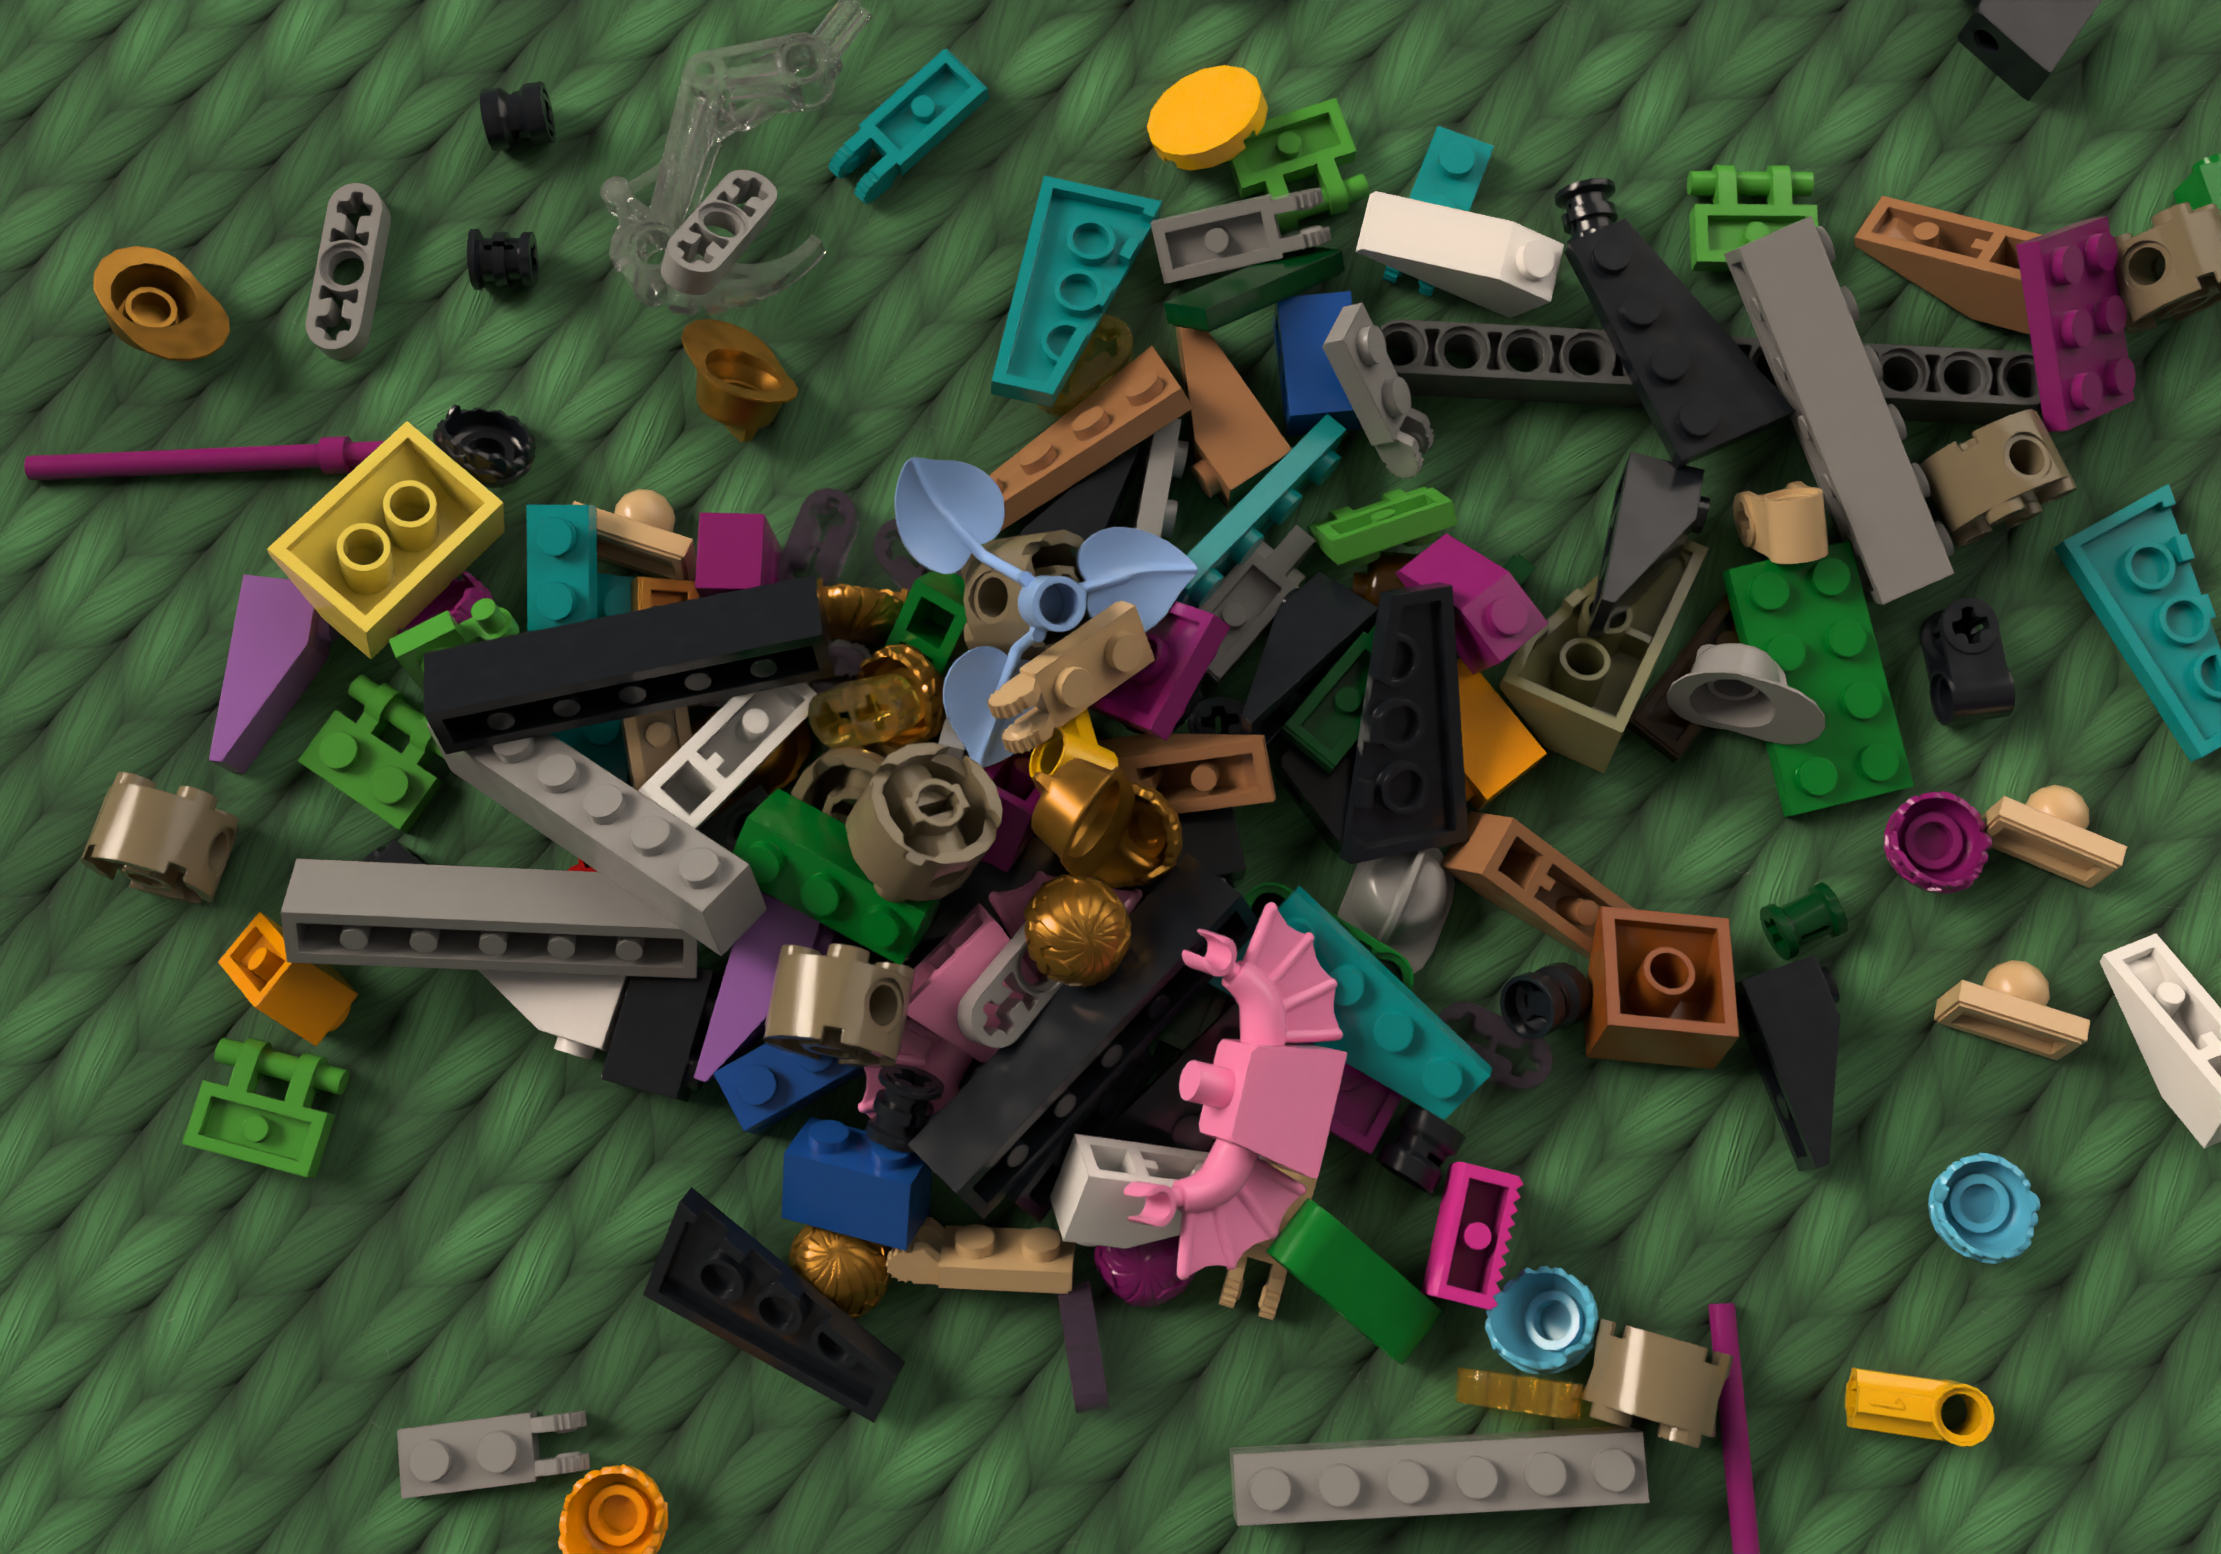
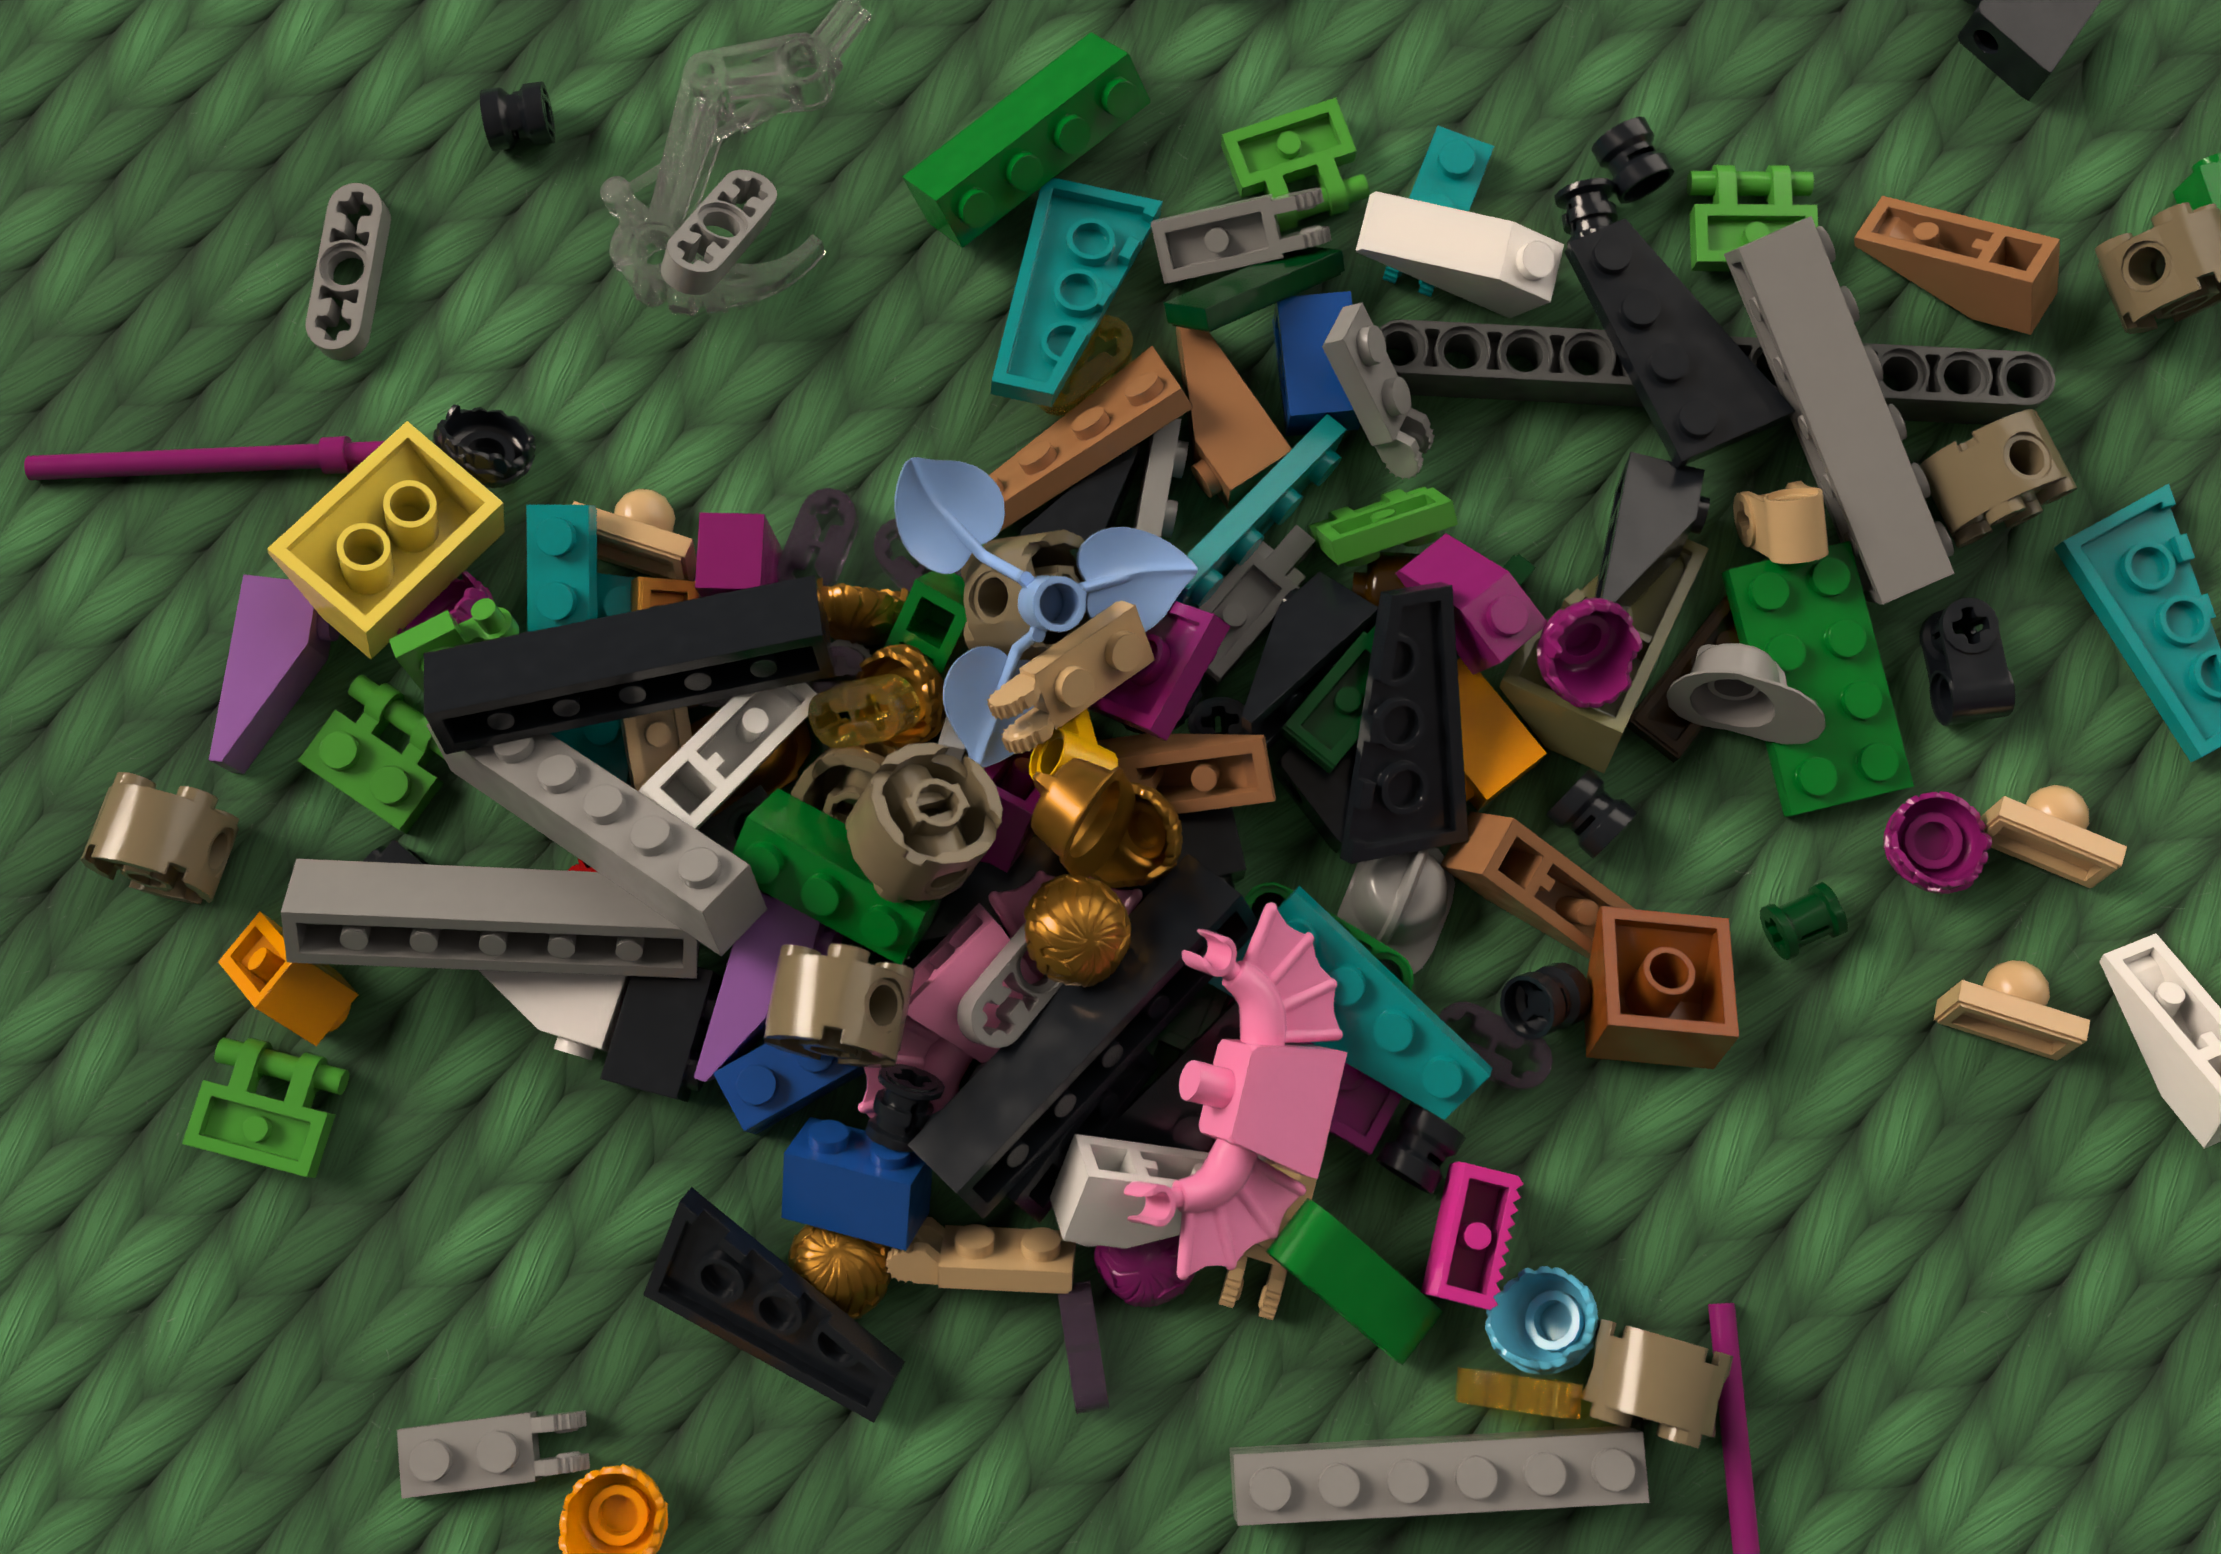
(159, 305): pearl gold piece -> none
(502, 259): black bush -> none
(736, 376): pearl gold piece -> none
(910, 124): teal hinge -> none
(1027, 139): none -> green brick
(1207, 117): yellow tile -> none
(1588, 652): none -> magenta hair
(1591, 813): none -> black wheel
(1632, 160): none -> black wheel
(1794, 1041): black slope -> none
(1914, 1406): yellow piece -> none
(1984, 1208): medium azure hair -> none
(2076, 323): magenta plate -> none

